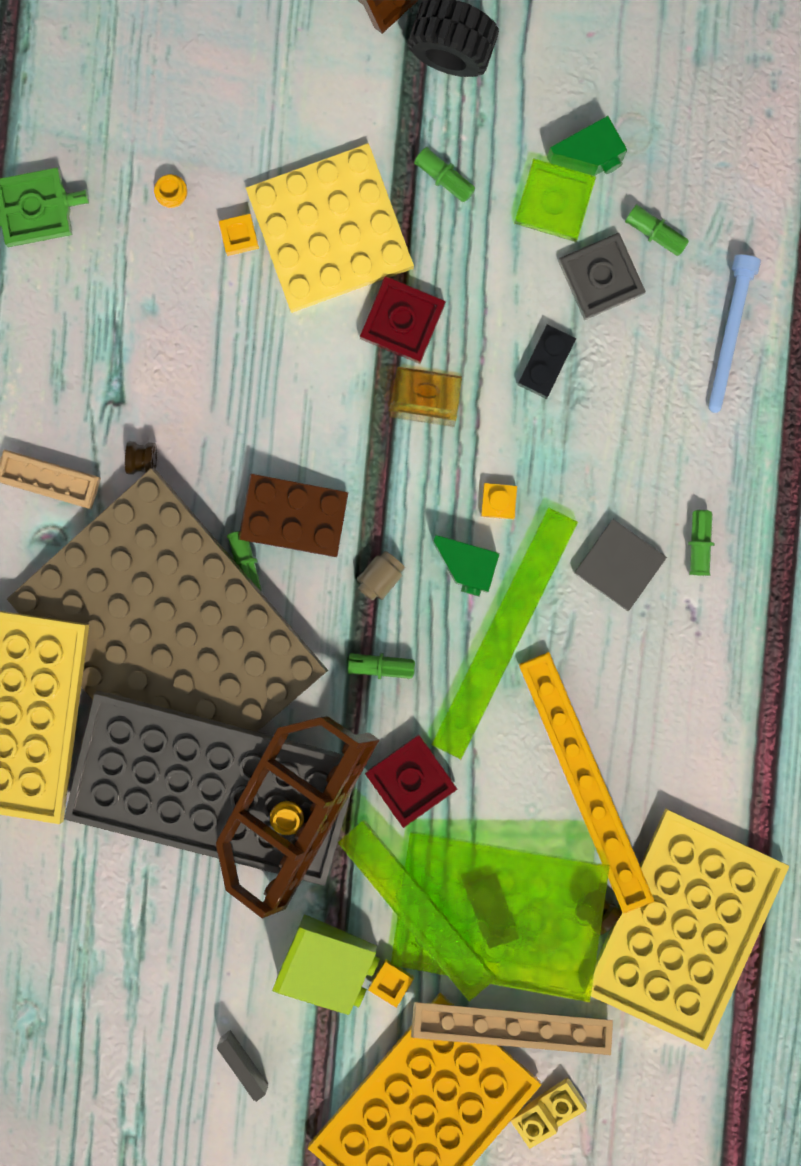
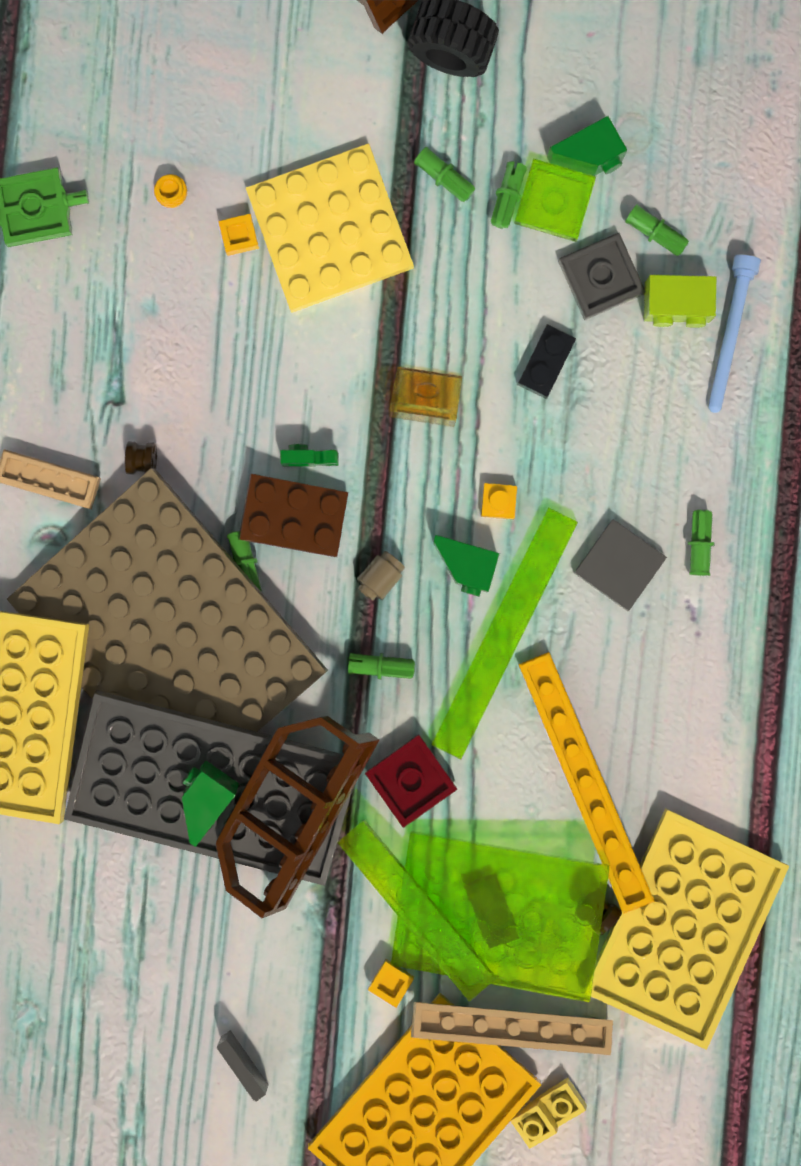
(205, 798): none -> green slope
(286, 818): yellow plate -> none
(300, 456): none -> green plate
(326, 966): lime slope -> none
(402, 320): dark red plate -> none
(508, 195): none -> bright green axle
(680, 300): none -> lime brick

